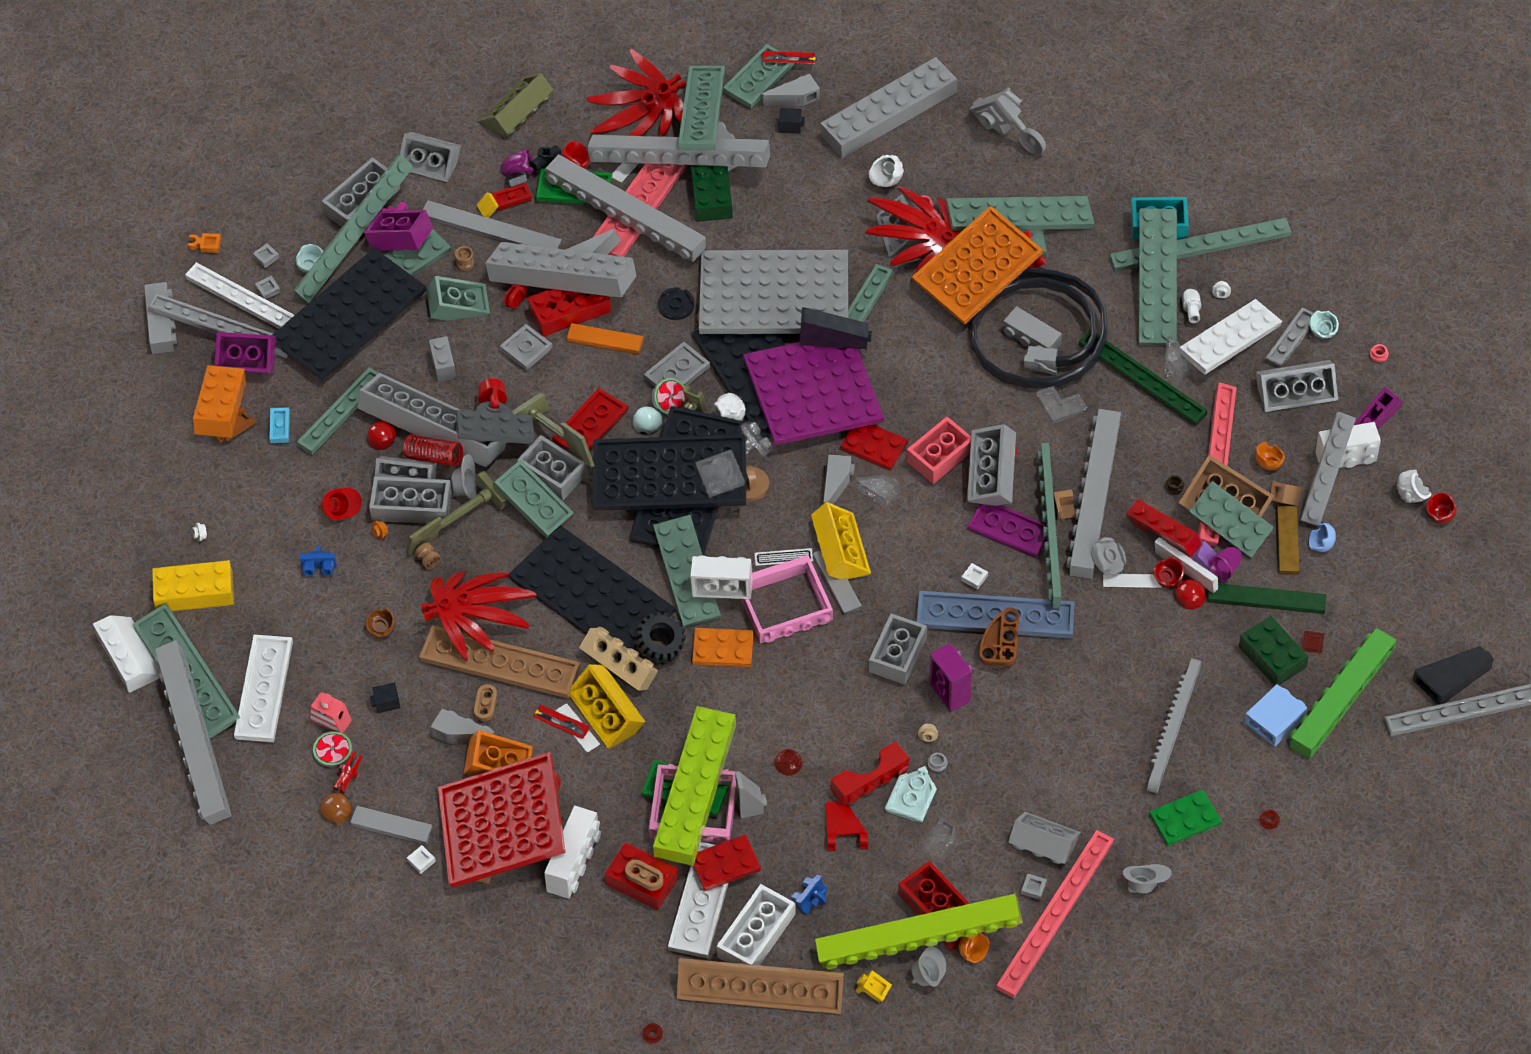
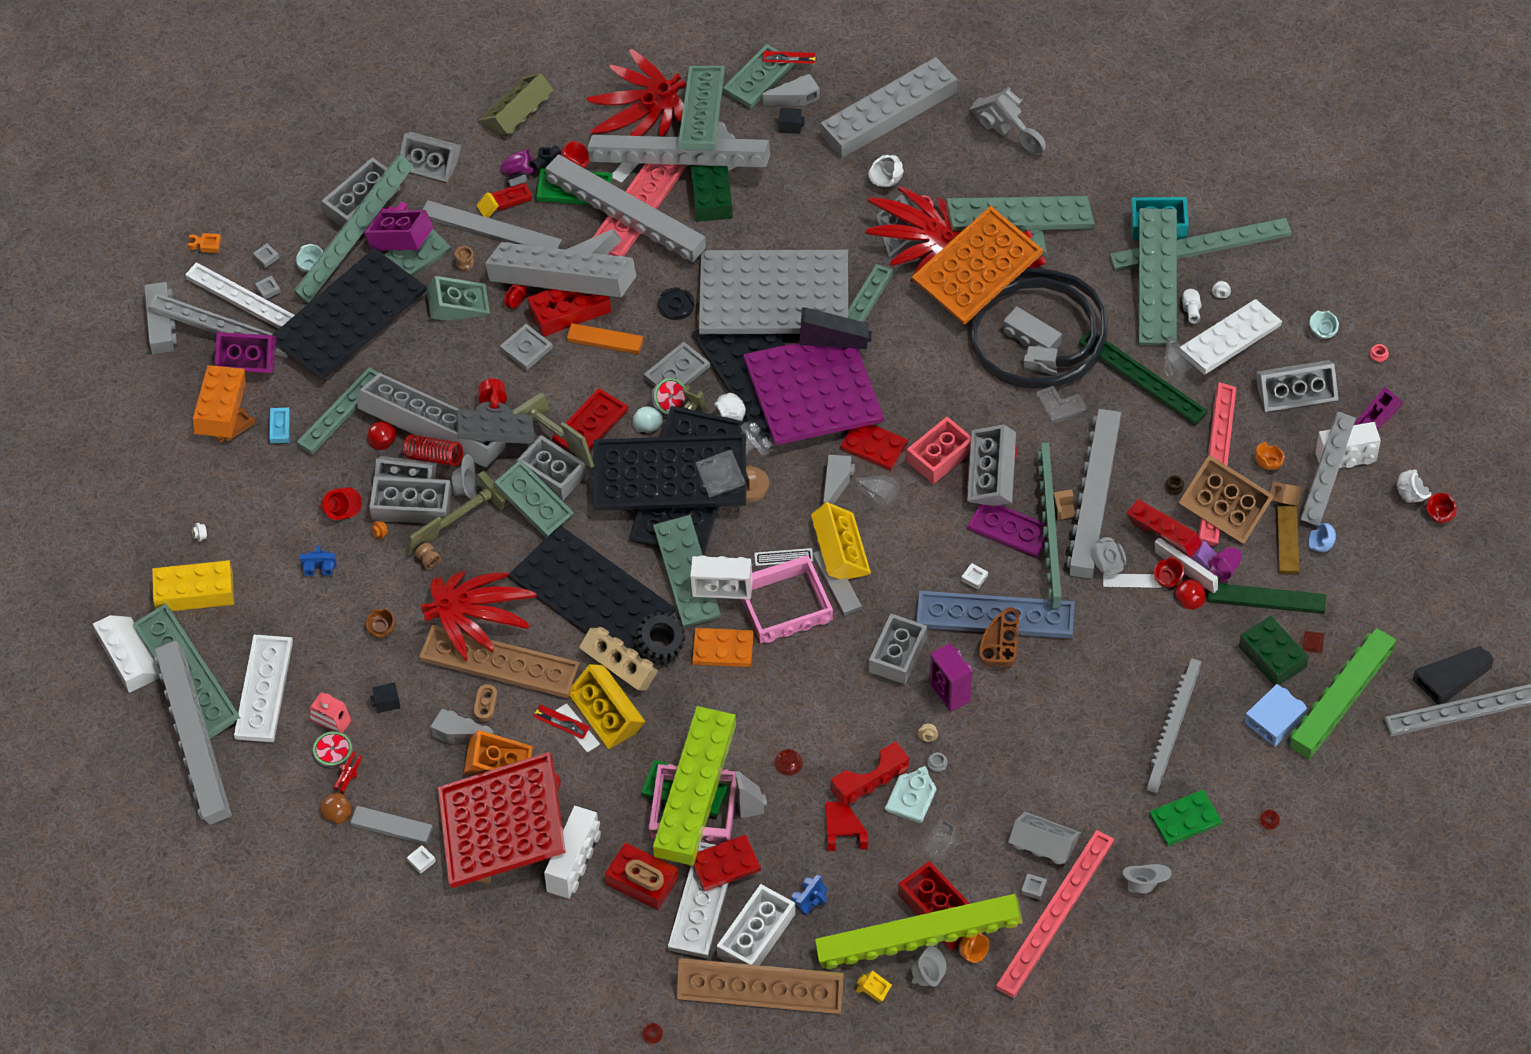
(442, 359): light grey brick -> none
(1231, 519): sand green plate -> none
(1290, 339): light grey tile -> none

